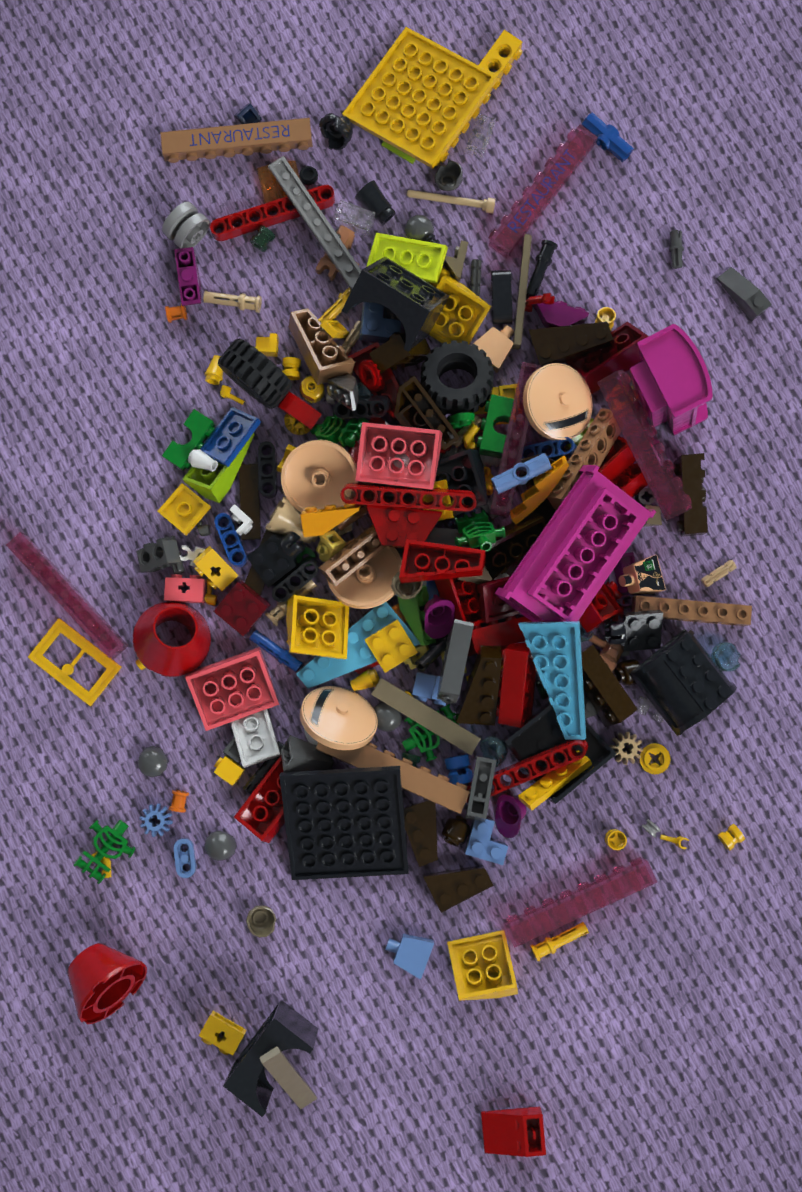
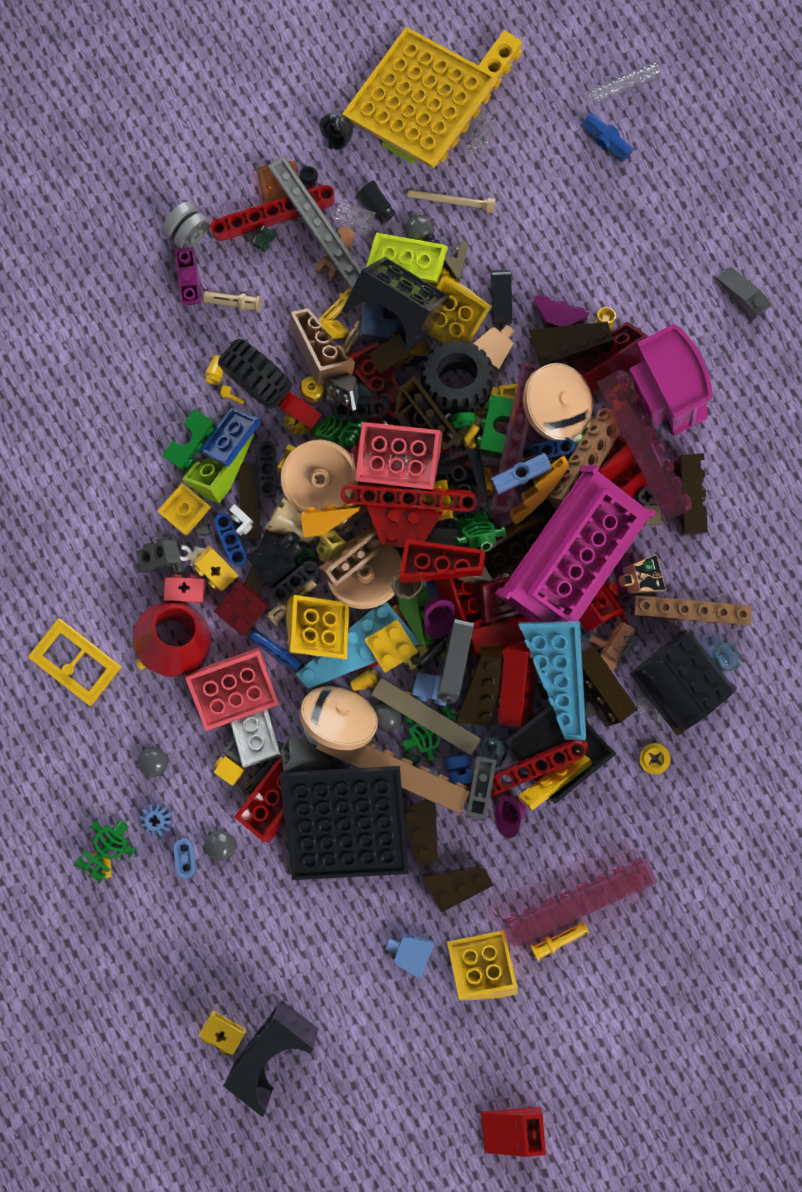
(67, 595): clear pink brick -> none
(102, 980): red cone -> none
(176, 313): orange bush -> none
(178, 801): orange bush -> none
(201, 460): white cone -> none
(210, 598): yellow hand -> none
(236, 139): medium nougat brick -> none
(248, 115): dark blue slope -> none
(261, 921): dark tan hair -> none
(268, 345): yellow panel -> none
(288, 1077): dark tan tile -> none
(291, 367): yellow wheel -> none
(366, 371): red gear -> none
(449, 176): dark grey hair -> none
(456, 831): dark brown head -> none
(475, 279): dark grey axle -> none
(480, 844): medium blue brick -> none
(522, 289): dark tan tile -> none
(543, 190): clear pink brick -> none
(543, 261): black pin -> none
(545, 299): red arm -> none
(618, 841): yellow wheel -> none
(623, 669): dark brown head -> none
(624, 83): none -> clear piece
(632, 750): tan gear -> none
(636, 630): black plate -> none
(651, 828): light grey bush -> none
(676, 249): dark grey axle -> none
(677, 841): yellow hand -> none
(718, 573): tan axle -> none
(731, 837): yellow wheel -> none

